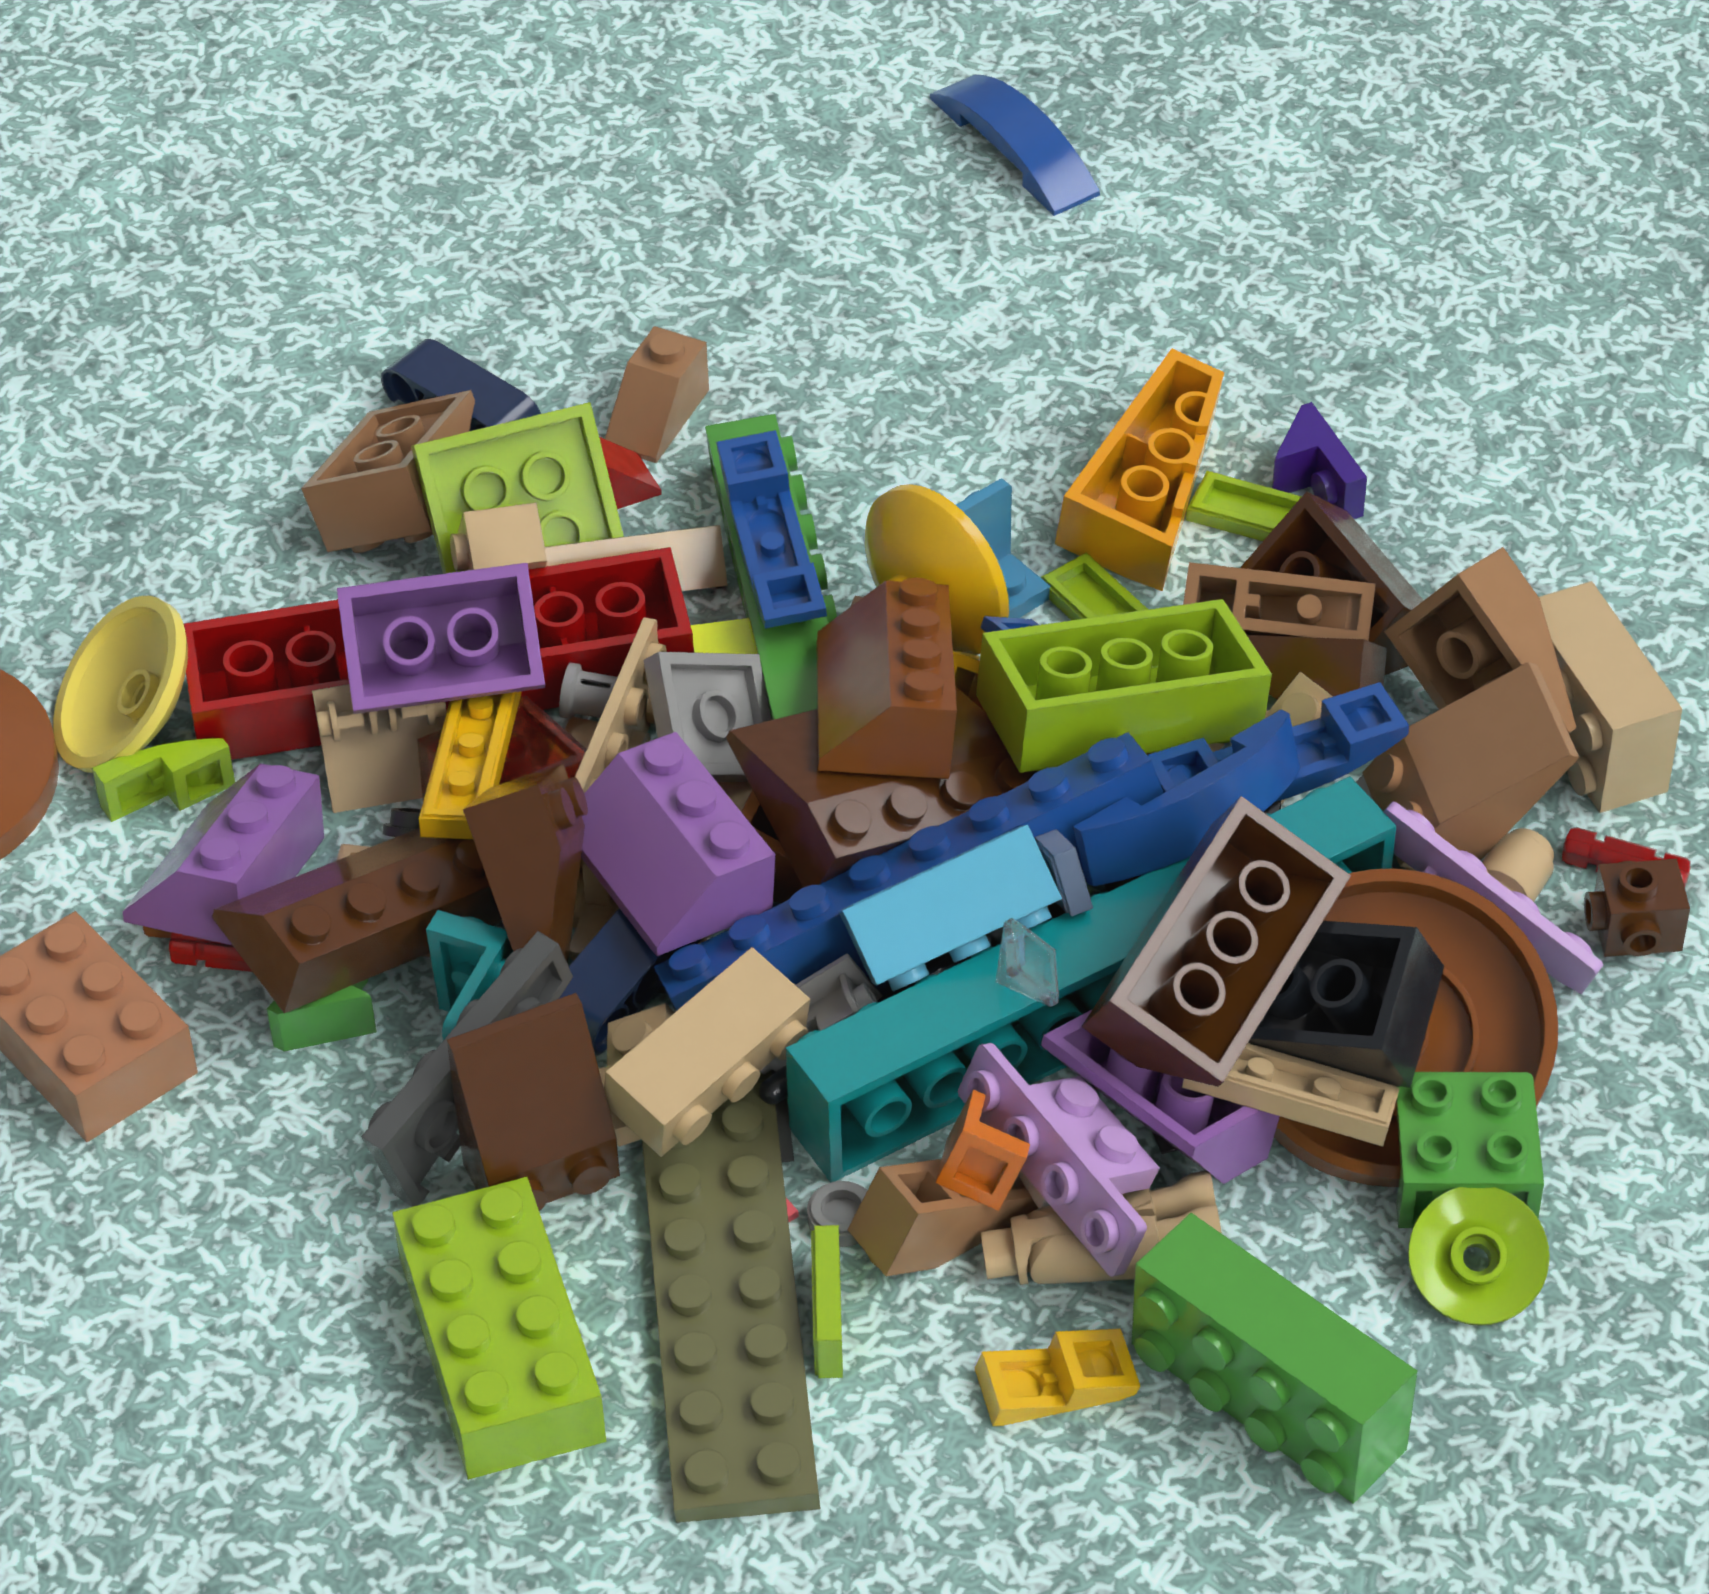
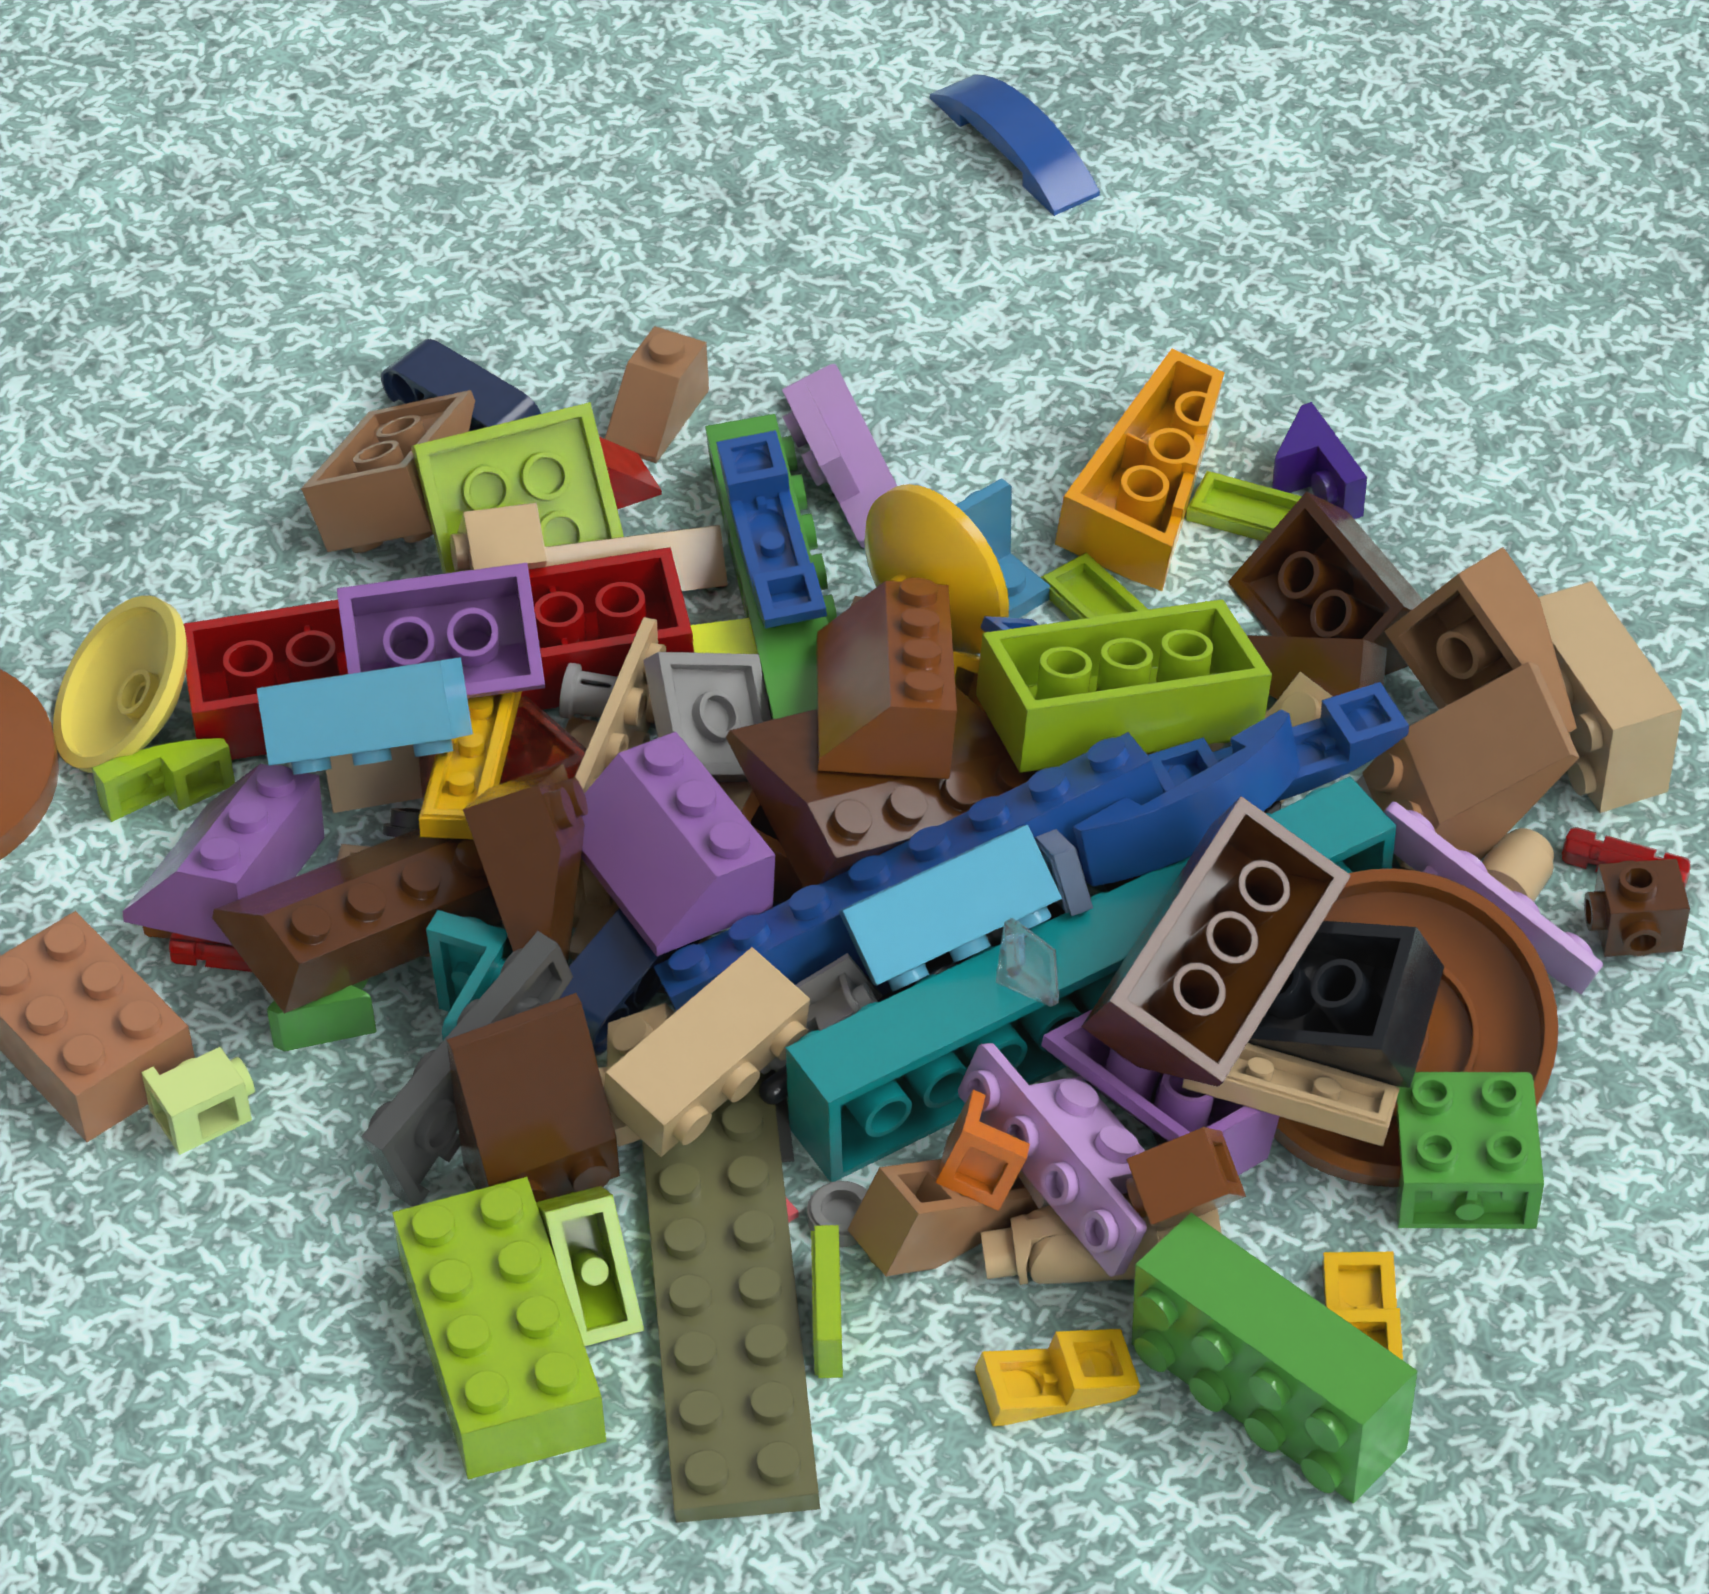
(199, 1098): none -> yellowish green brick
(365, 715): none -> medium azure brick
(593, 1263): none -> lime slope
(839, 444): none -> lavender bracket
(1183, 1178): none -> dark orange brick
(1284, 602): medium nougat slope -> none
(1364, 1294): none -> yellow slope
(1498, 1226): lime dish -> none

